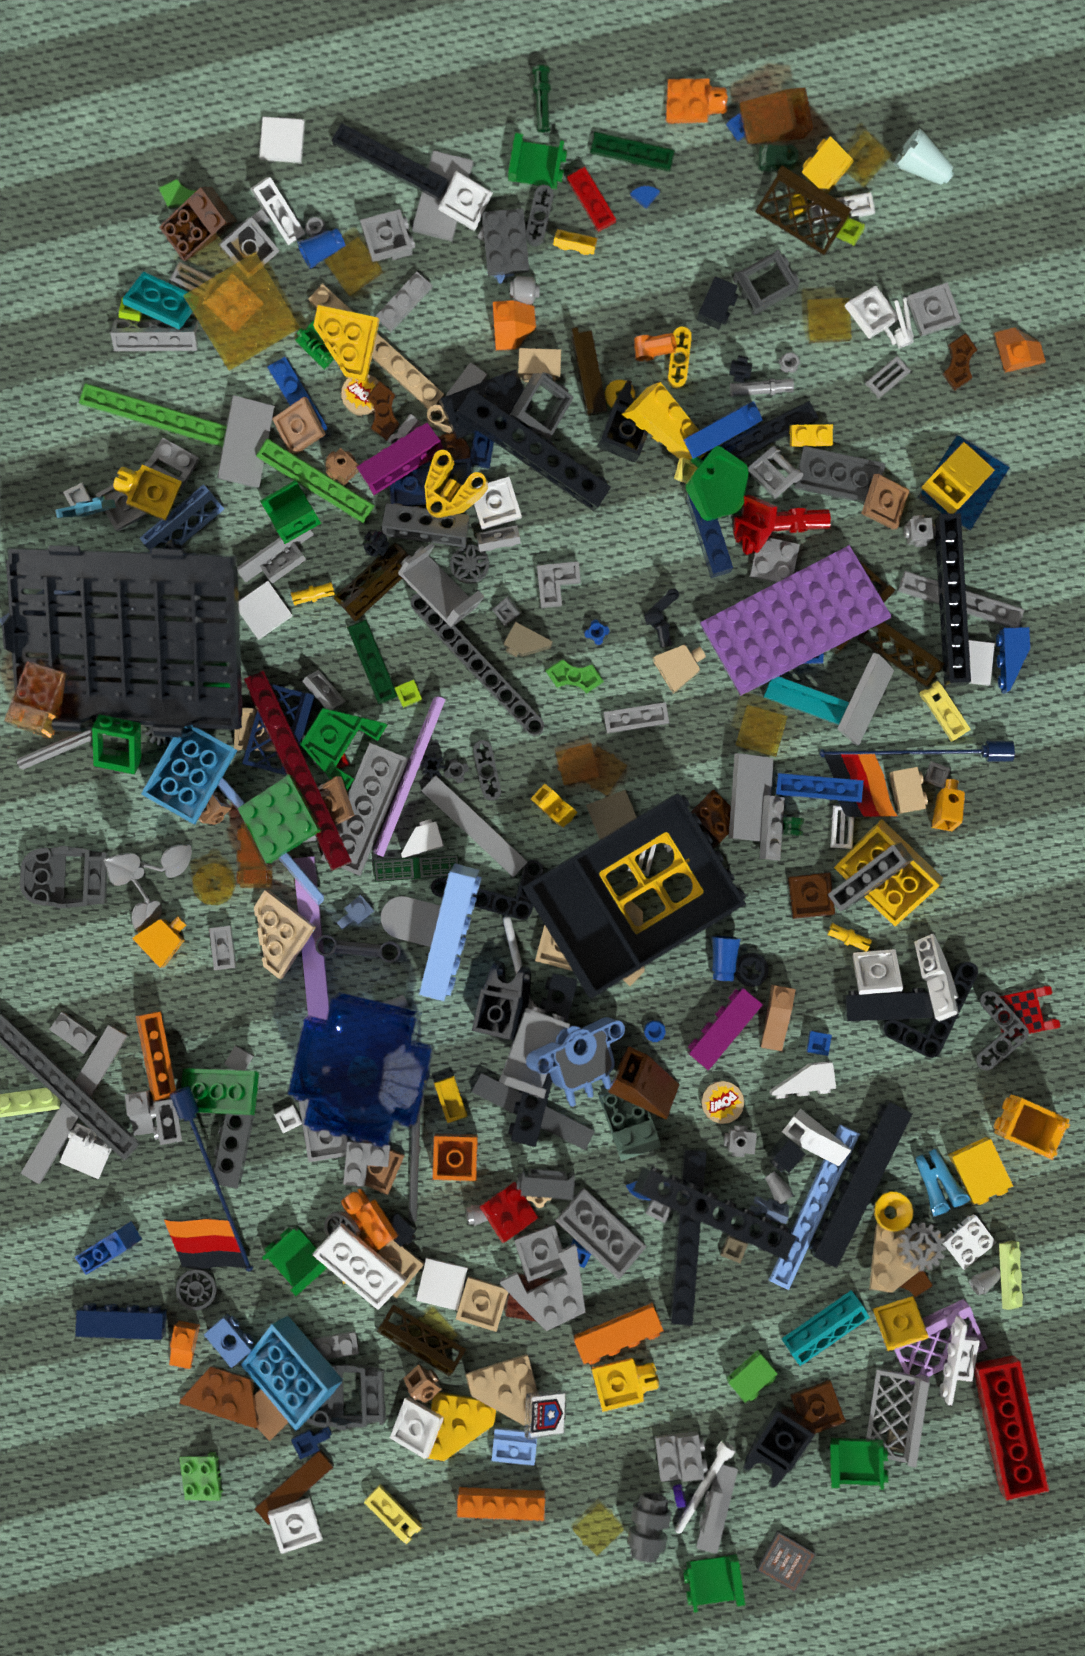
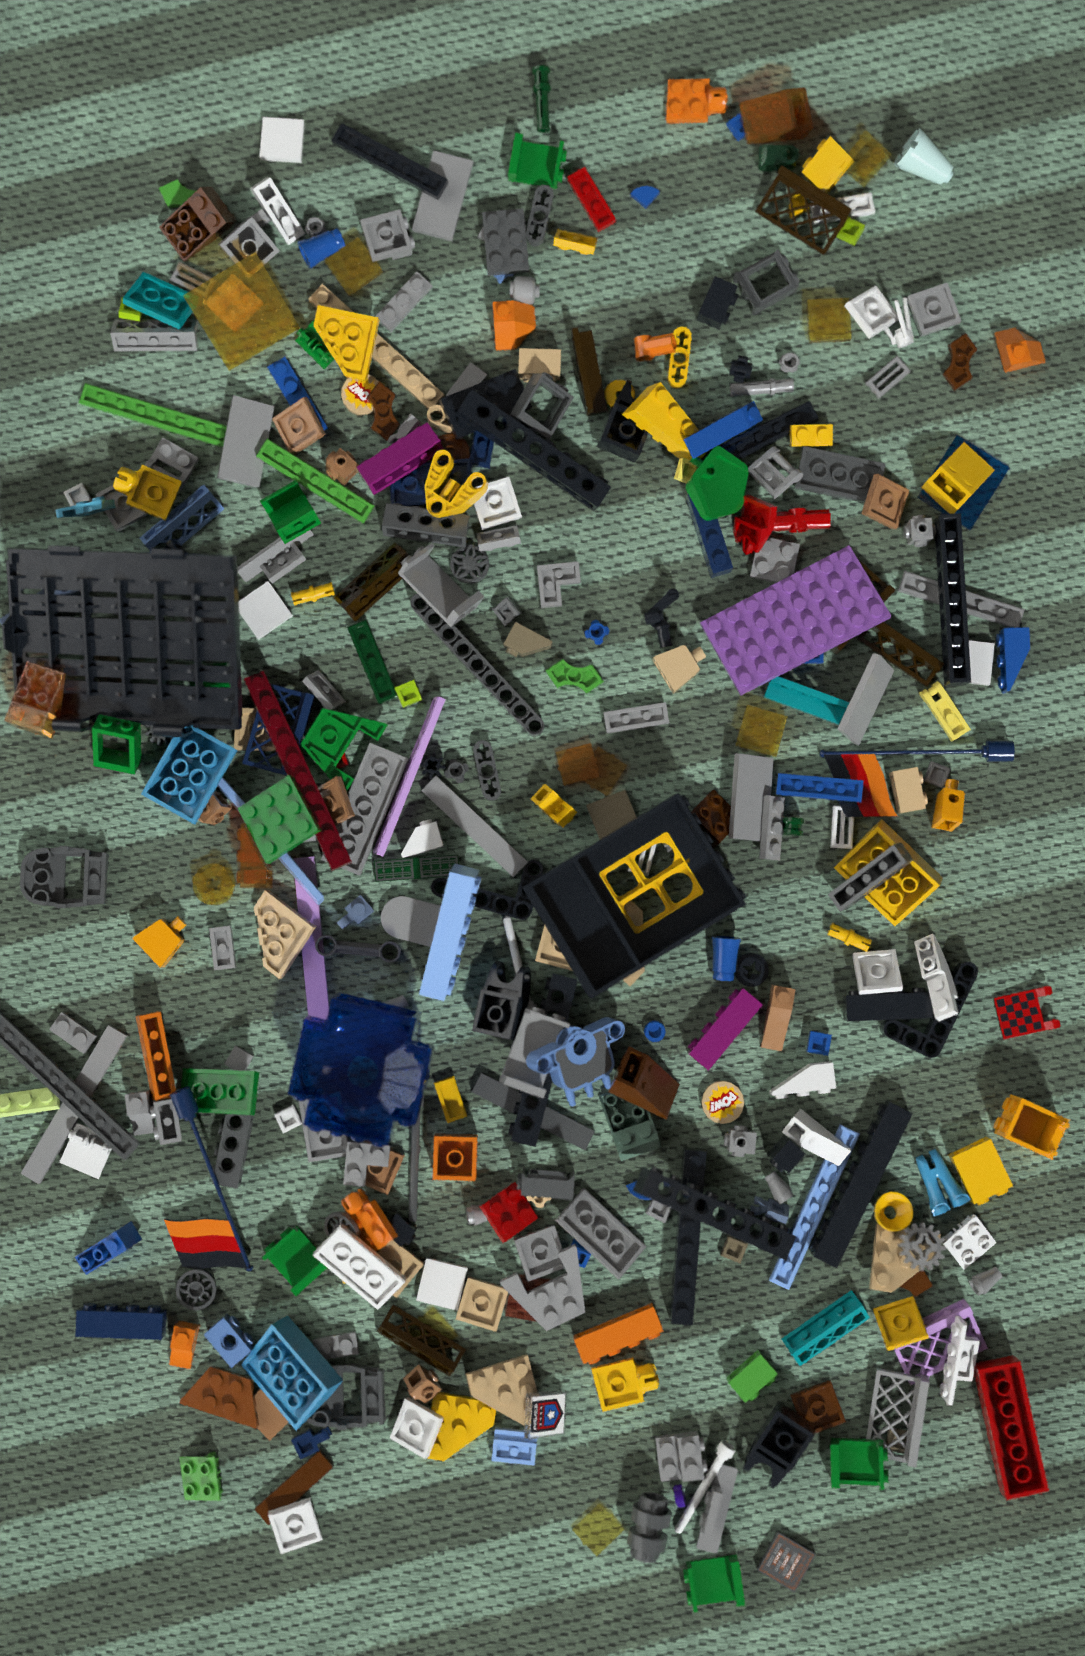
(54, 749): light grey axle -> none
(128, 867): light grey plant -> none
(375, 543): black gear -> none
(392, 1514): light yellow plate -> none
(465, 200): white tile -> none
(501, 1503): orange brick -> none
(632, 151): dark green tile -> none
(810, 895): reddish brown tile -> none
(1007, 1027): dark grey beam -> none
(1010, 1275): yellowish green plate -> none

